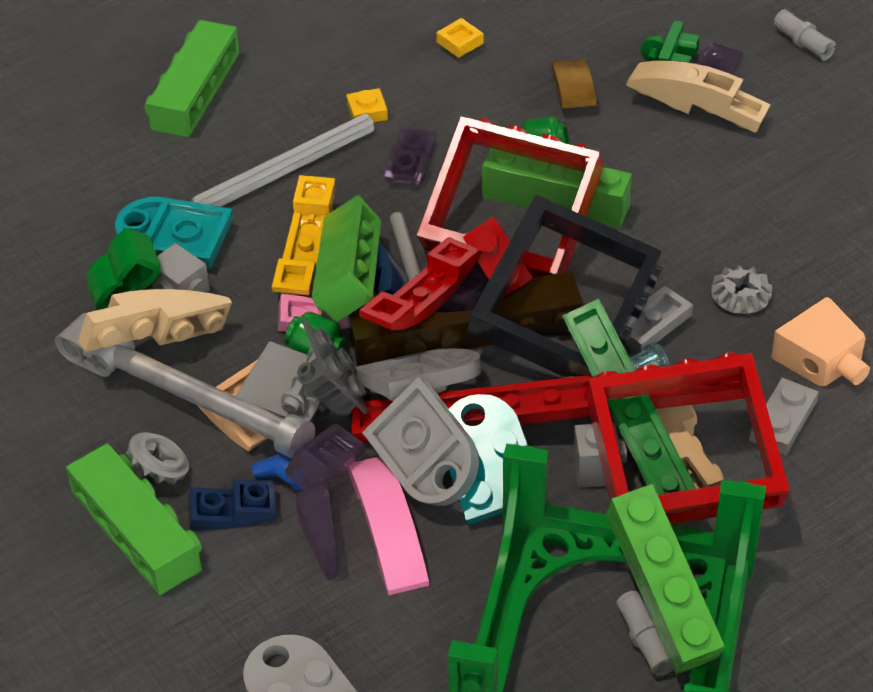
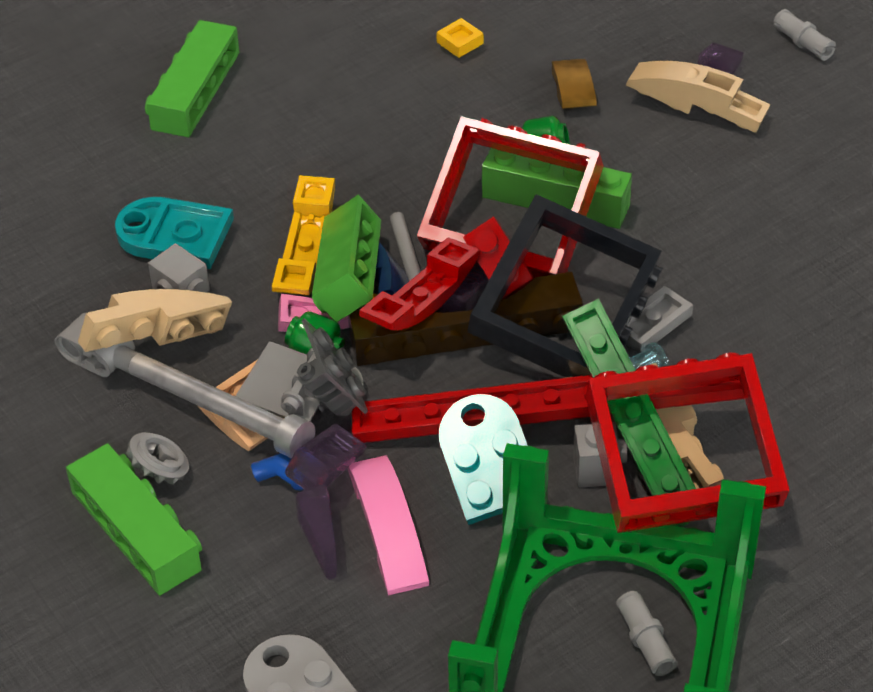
(126, 267): green brick -> none
(242, 505): dark blue slope -> none
(286, 162): light grey axle -> none
(368, 102): yellow plate -> none
(411, 156): clear purple slope -> none
(421, 442): light grey plate -> none
(436, 366): light grey plate -> none
(664, 579): bright green brick -> none
(676, 47): green hips -> none
(749, 299): light grey gear -> none
(788, 412): light grey plate -> none
(822, 345): light nougat torso -> none

